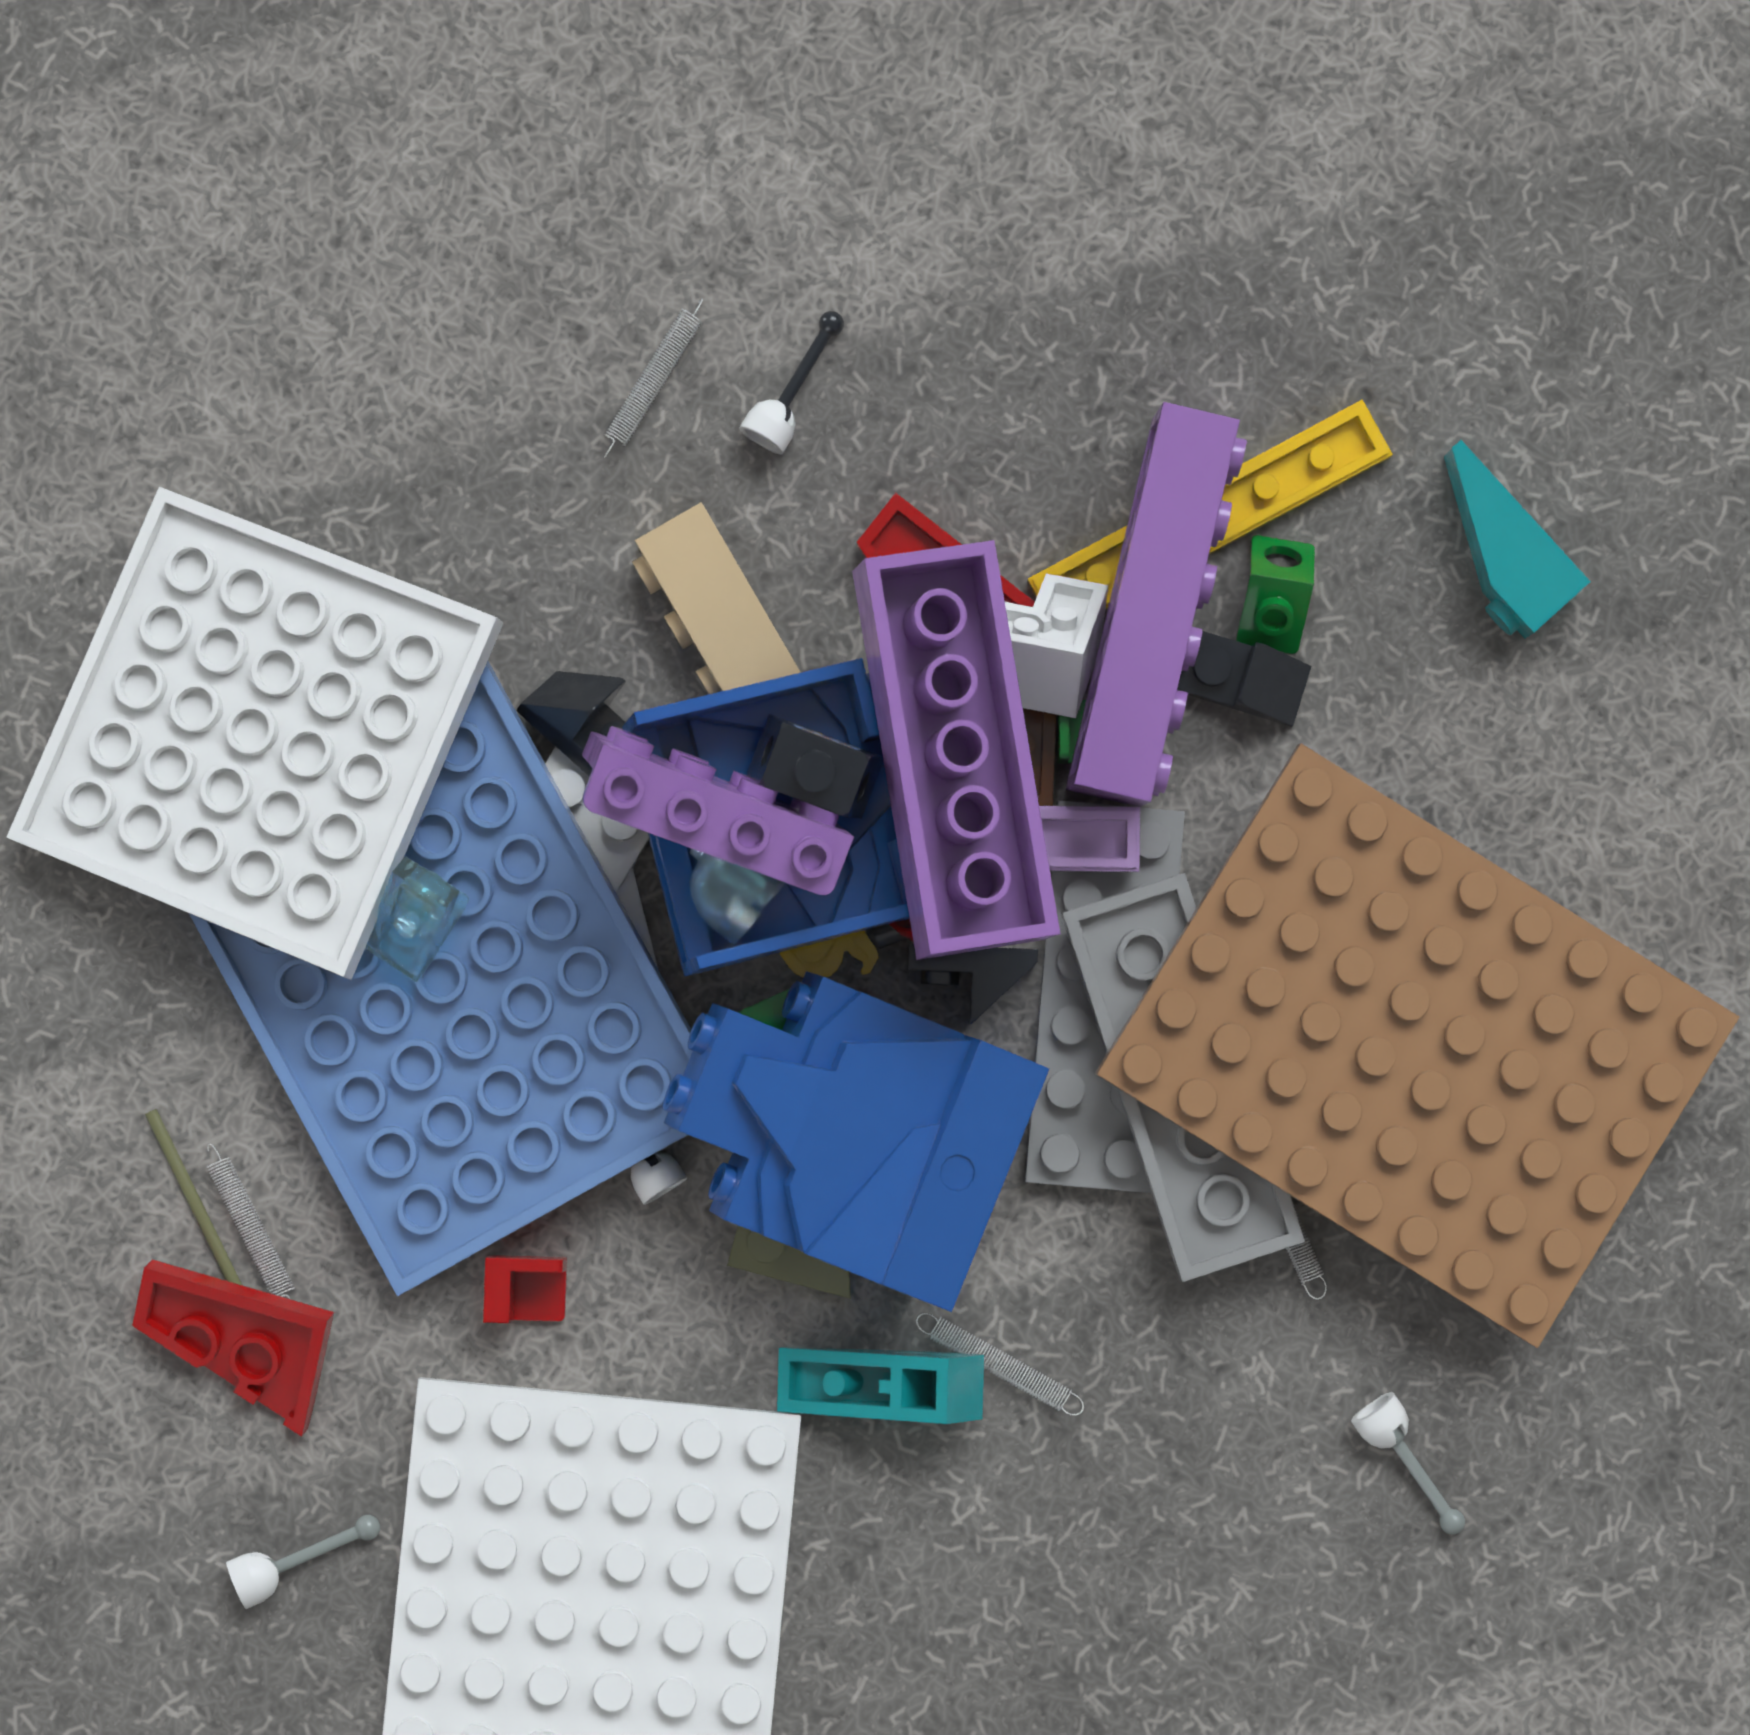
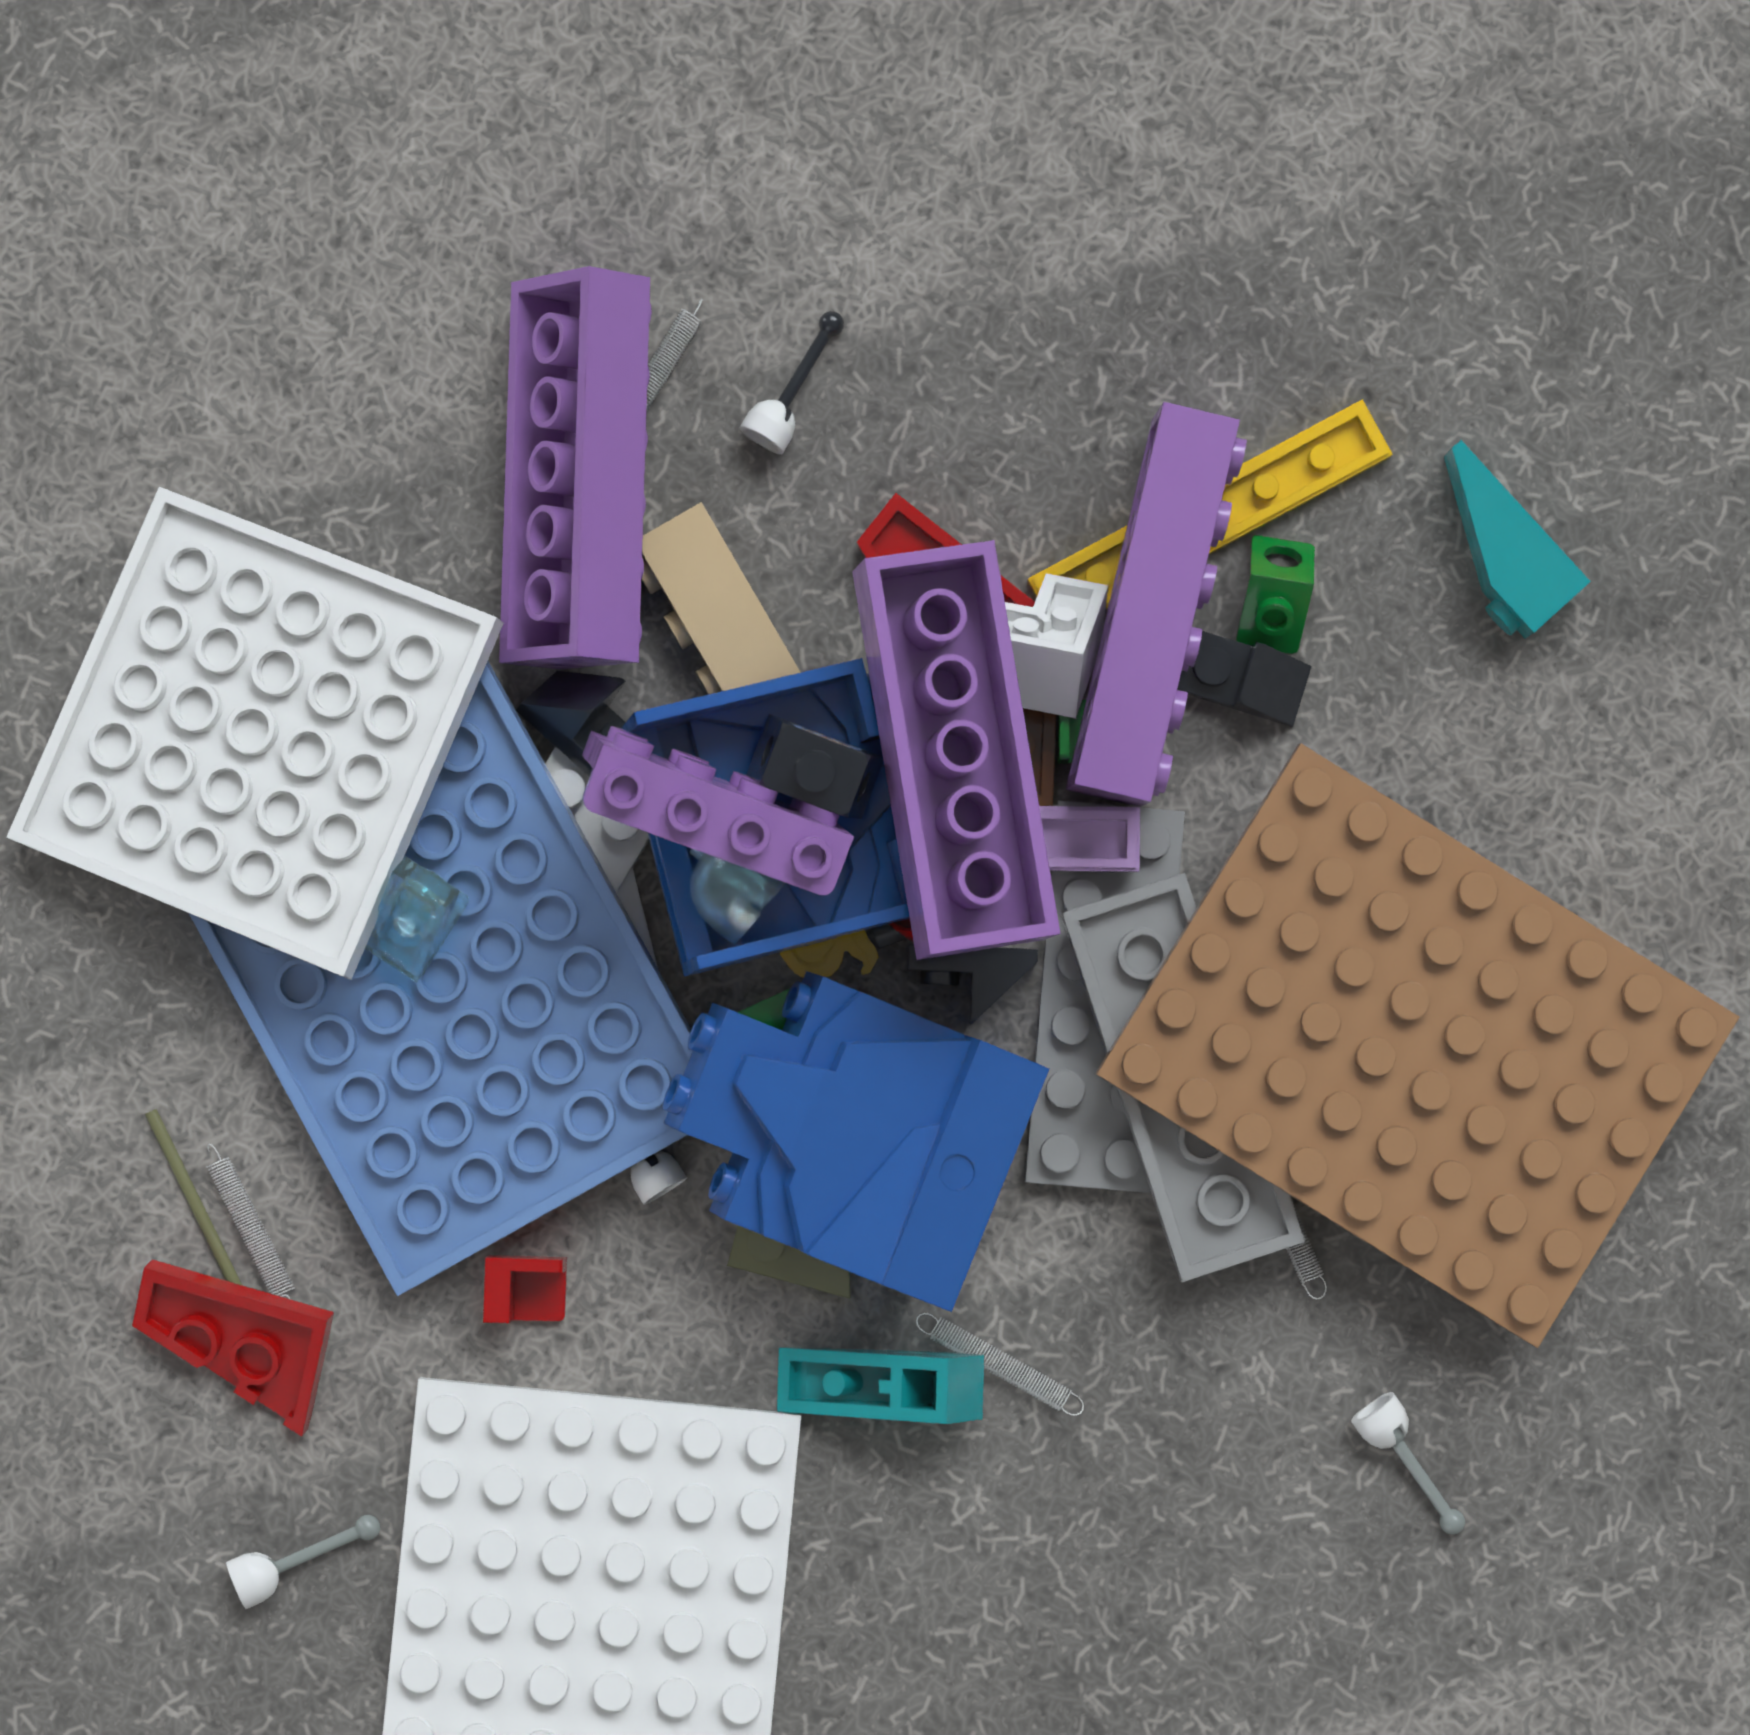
(575, 469): none -> medium lavender brick

